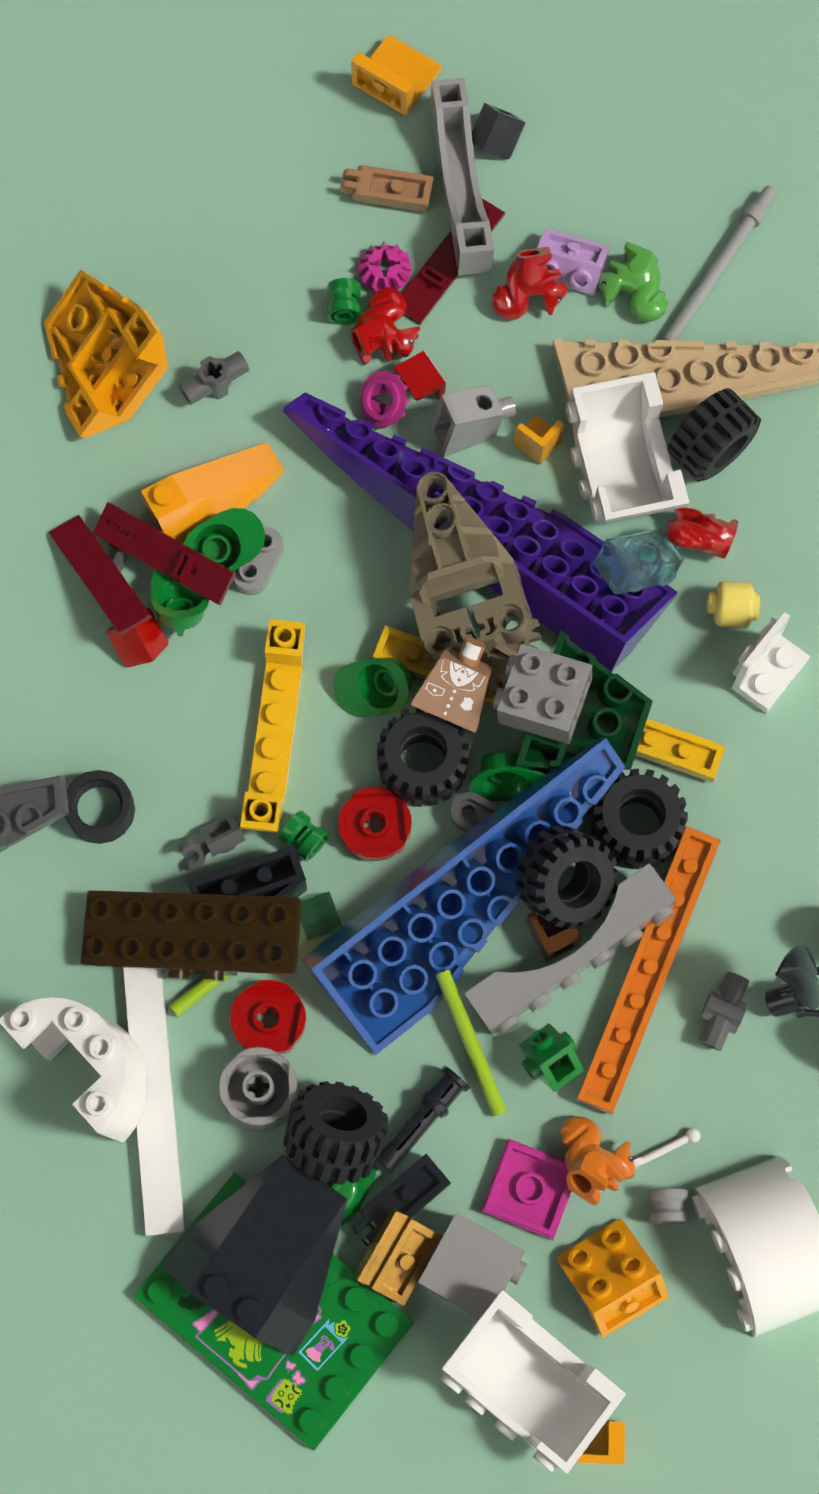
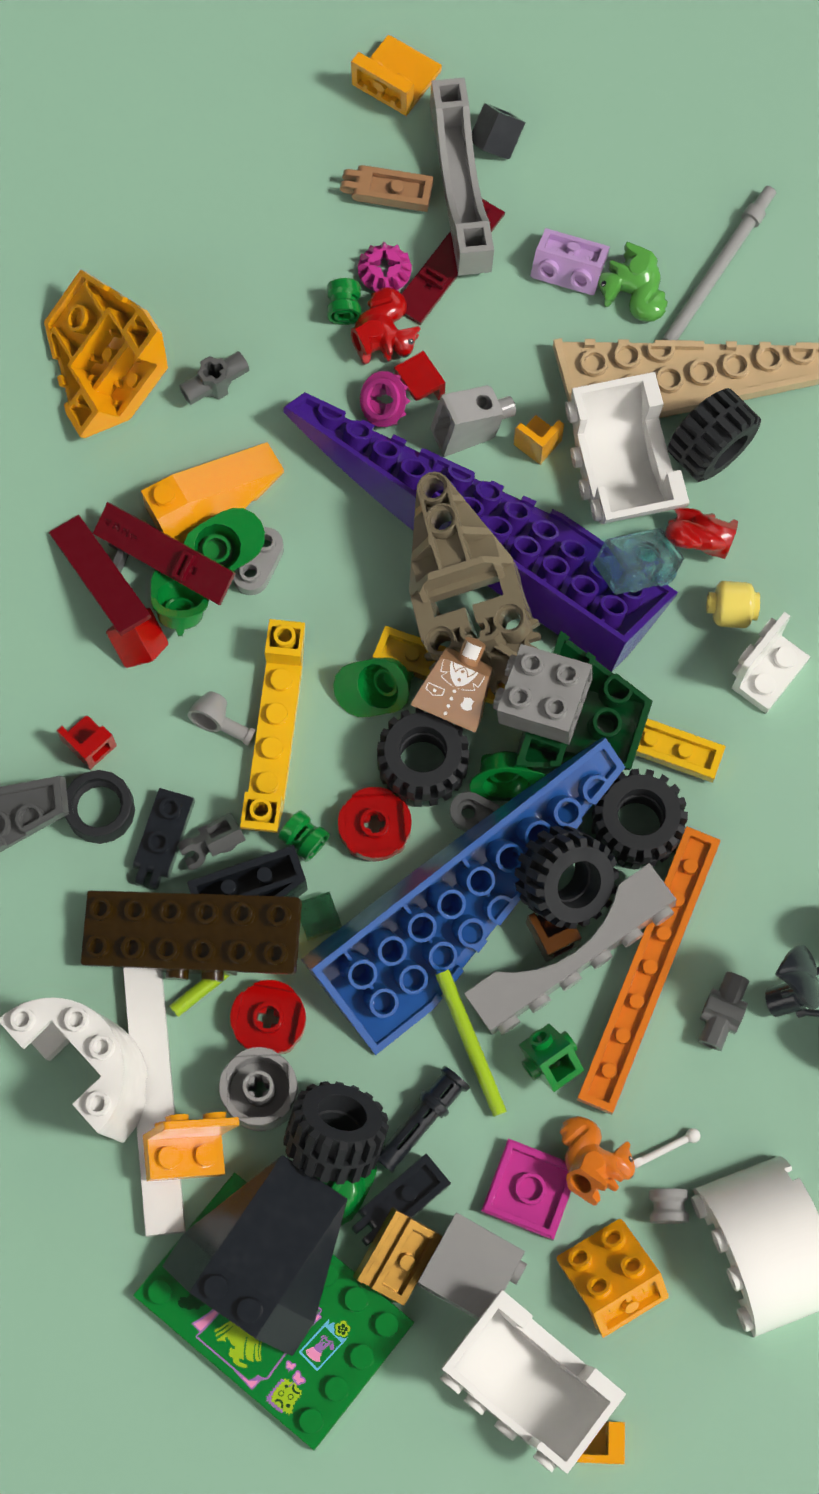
(88, 741): none -> red panel
(161, 836): none -> black hinge
(186, 1147): none -> light orange bracket
(210, 714): none -> light grey bar
(527, 278): red animal -> none

